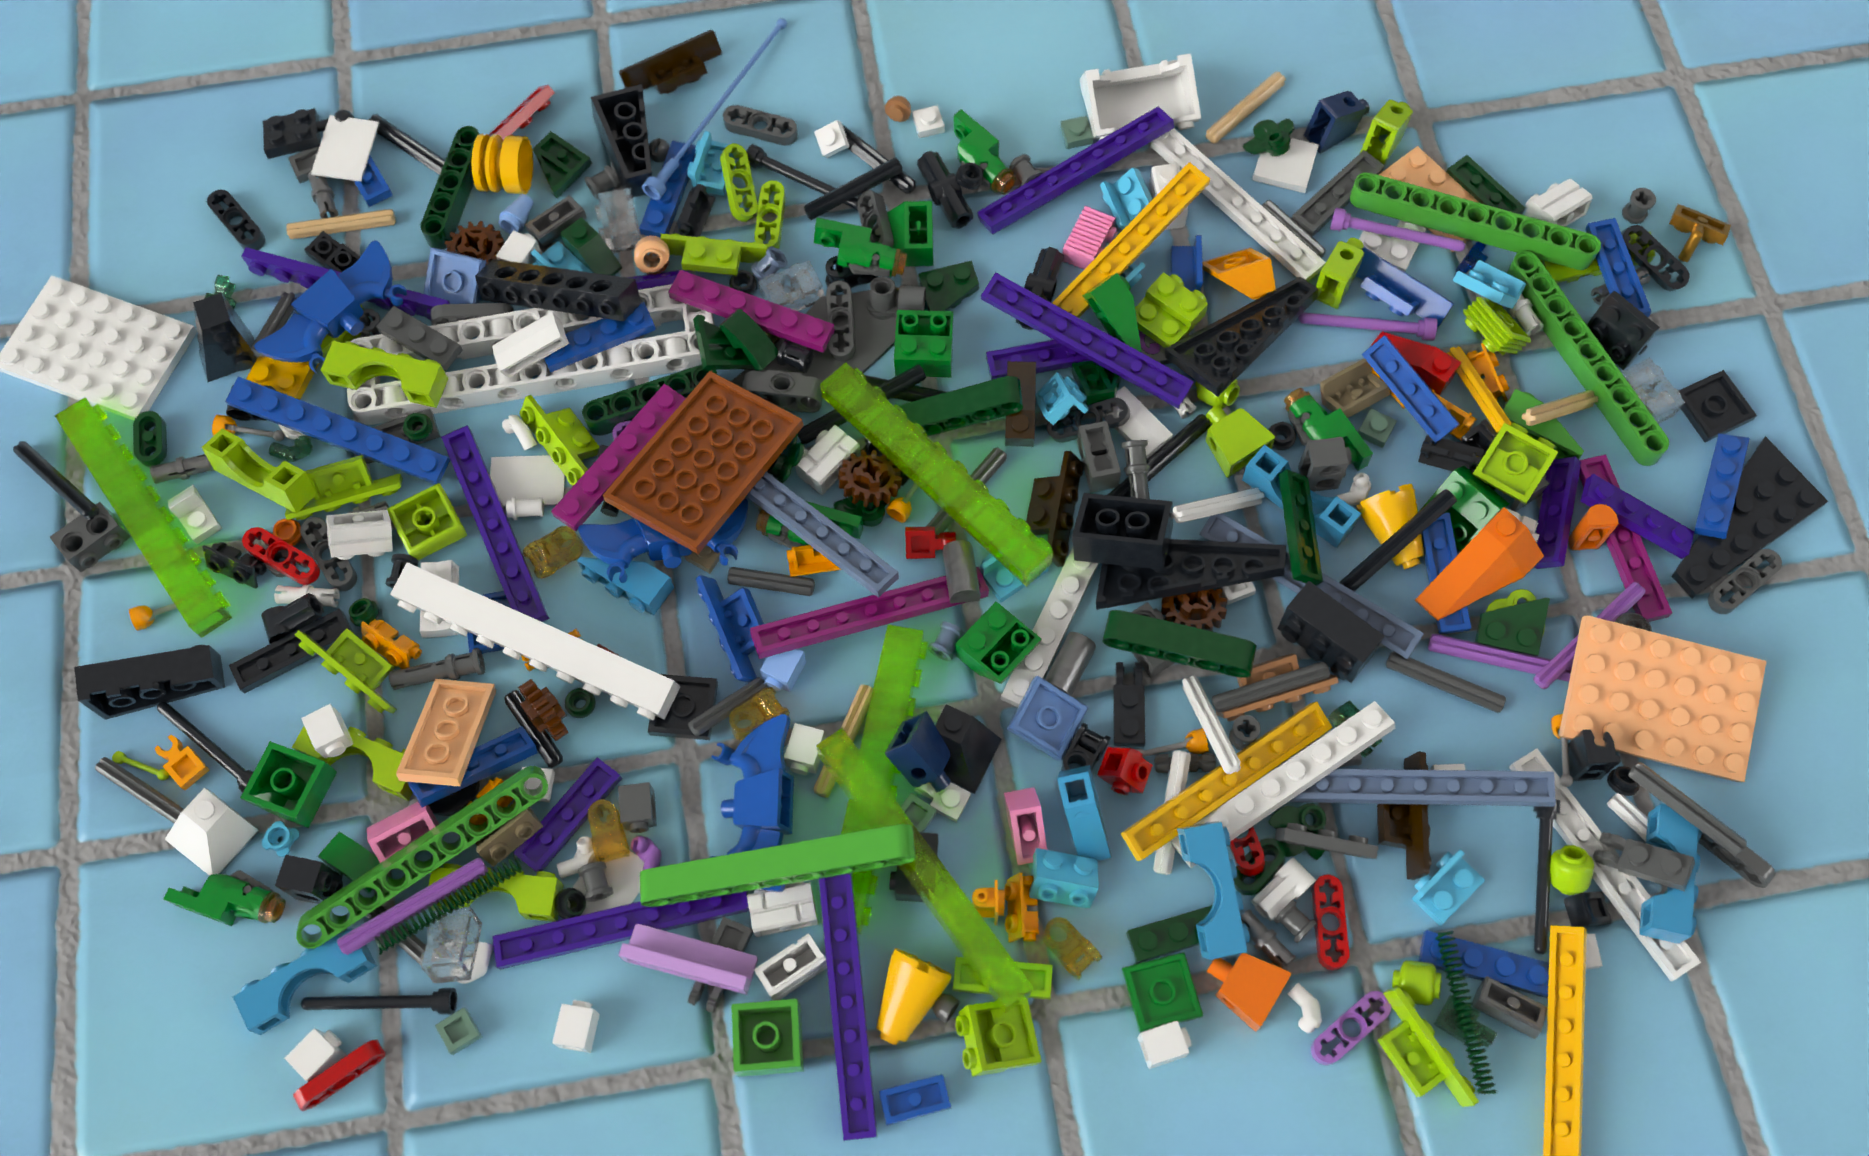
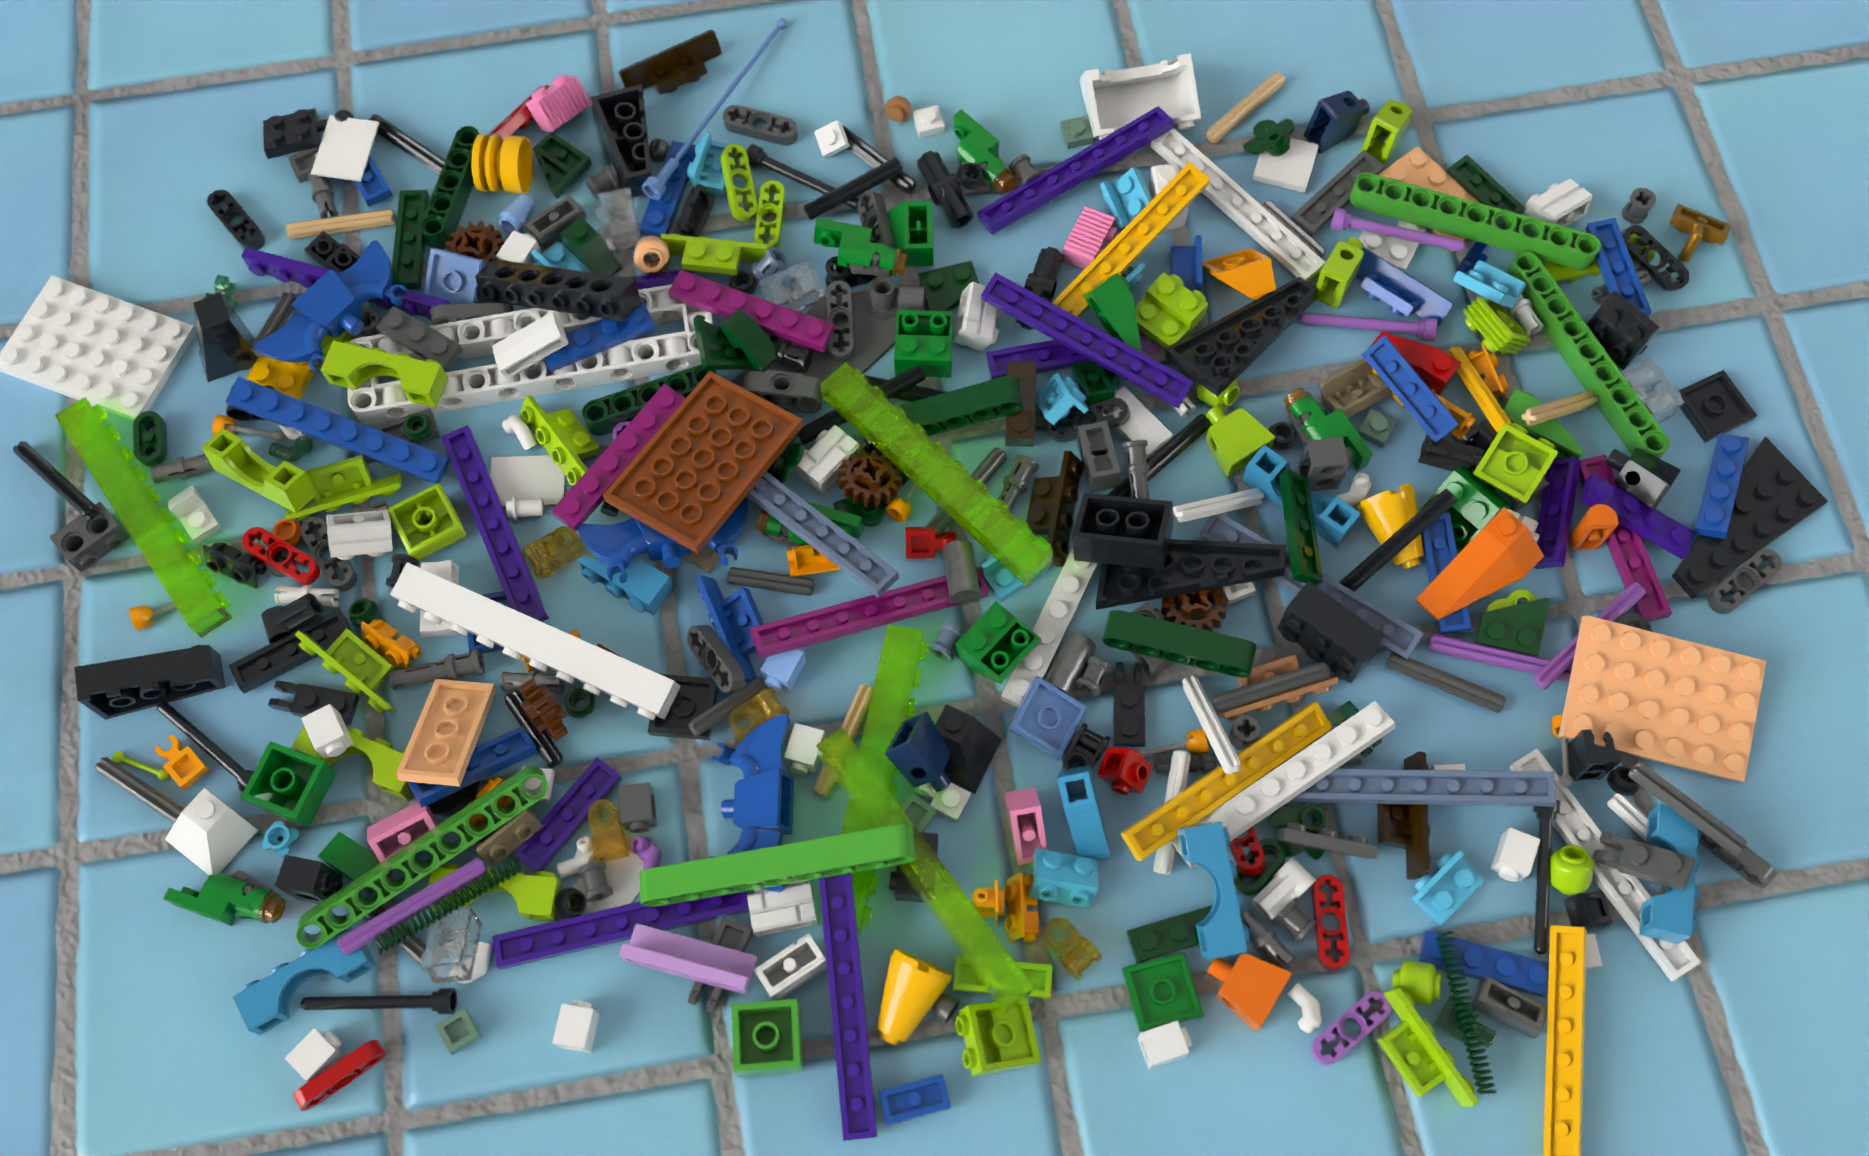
(311, 698): none -> black hinge
(409, 239): none -> dark green plate
(514, 680): none -> flat silver pin
(558, 103): none -> bright pink brick
(724, 669): none -> dark grey beam
(976, 319): none -> white brick
(1017, 480): none -> dark grey pin
(1094, 676): none -> dark grey bush
(1515, 855): none -> white brick
(1643, 475): none -> black torso

